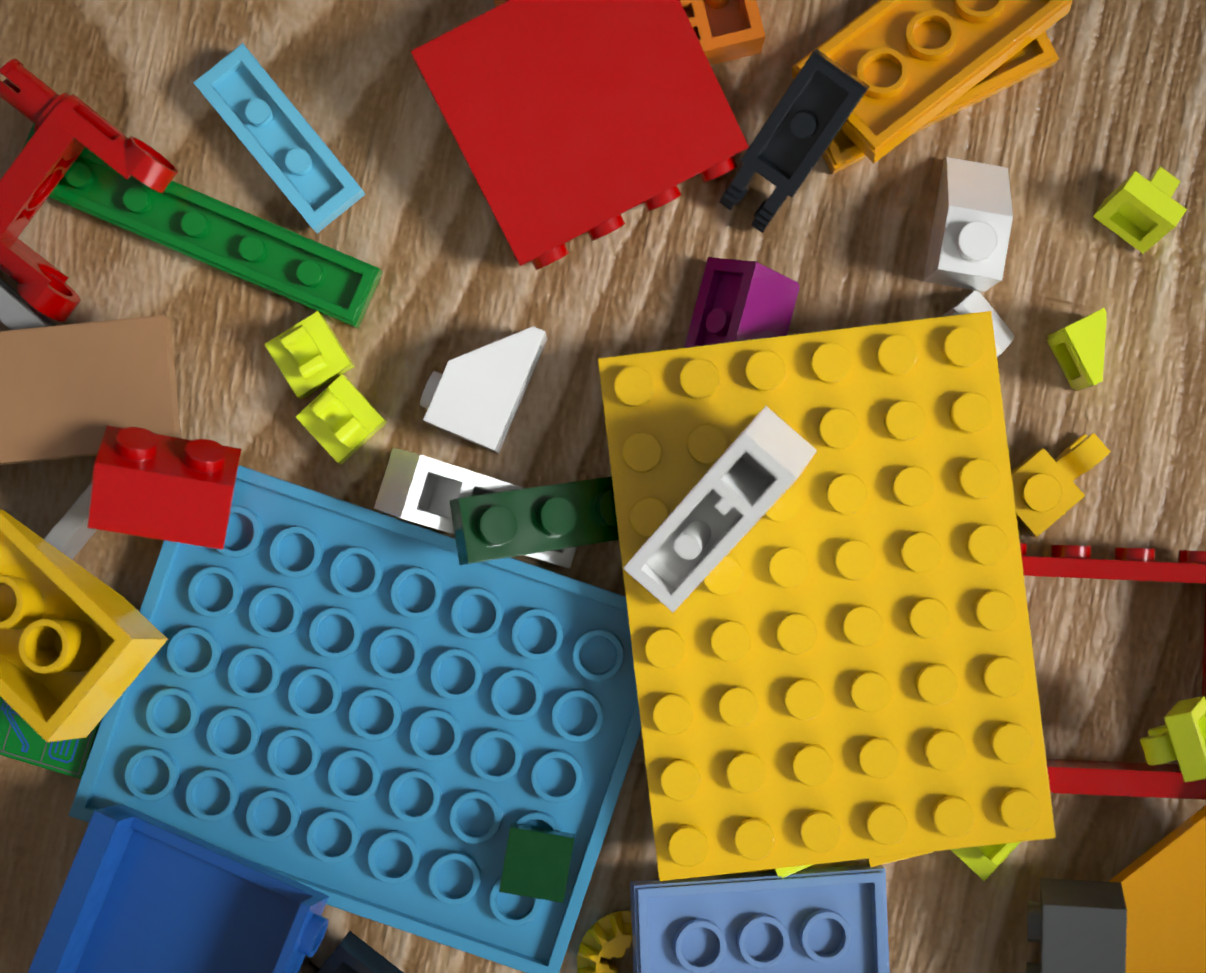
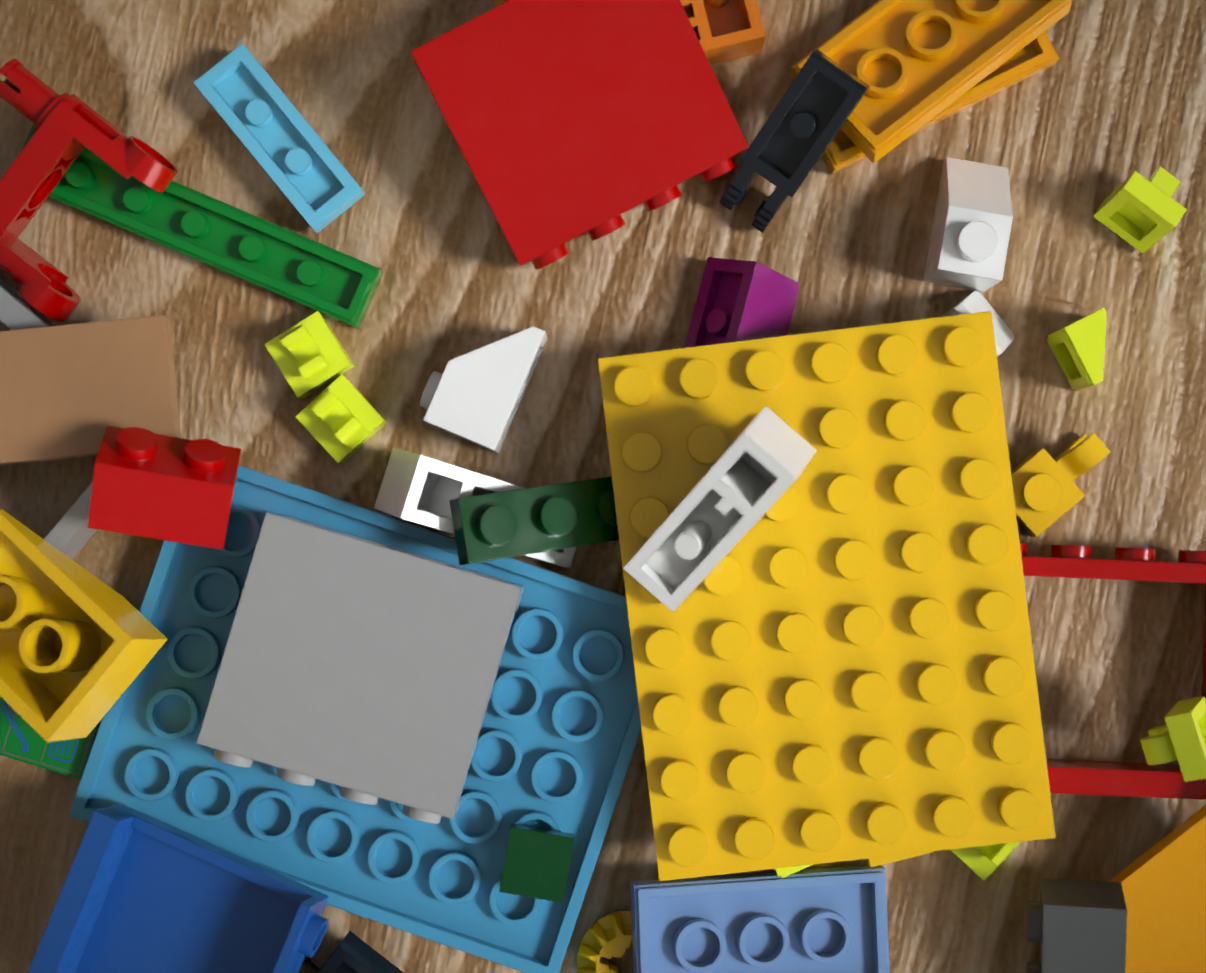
(359, 667): none -> light grey panel

